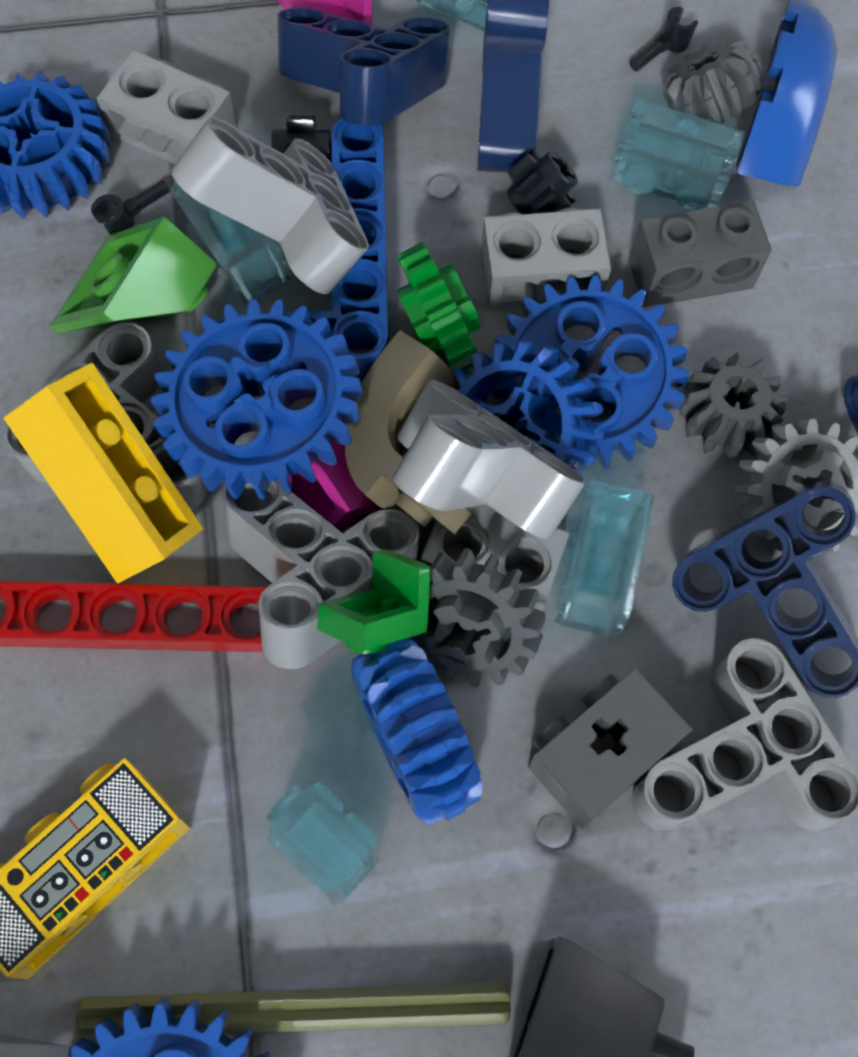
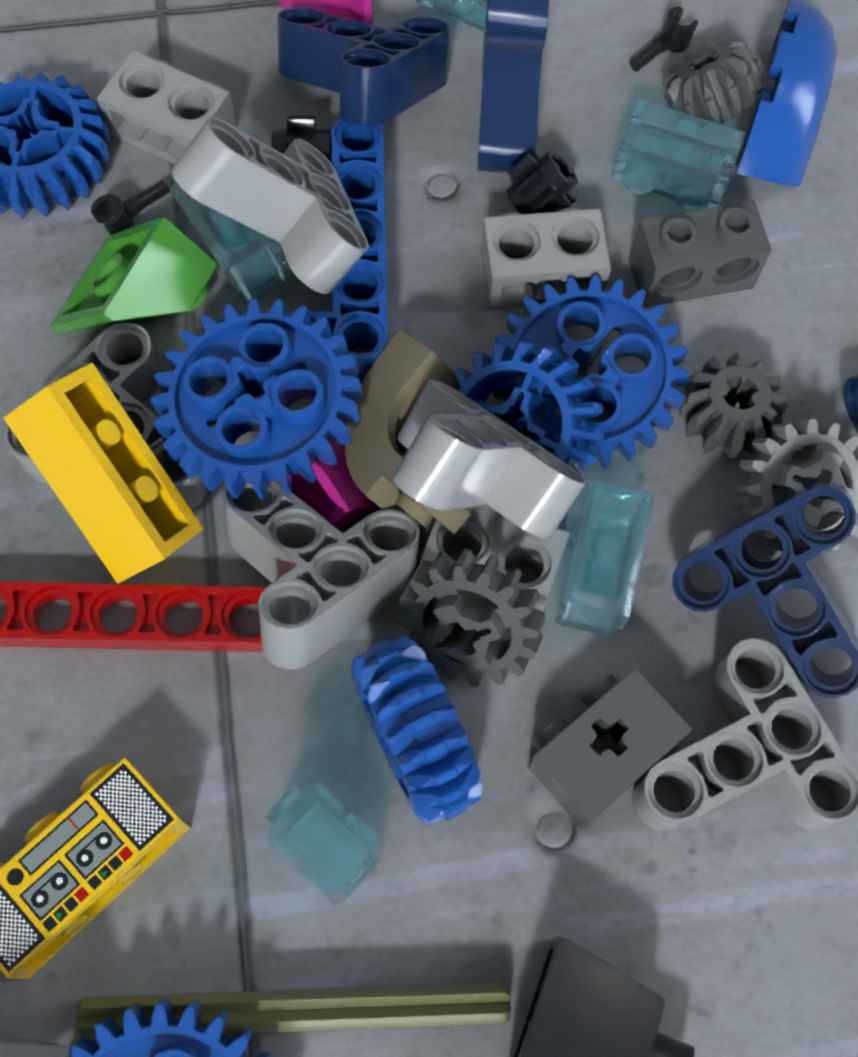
(387, 612): green bracket -> none
(438, 306): green gear -> none

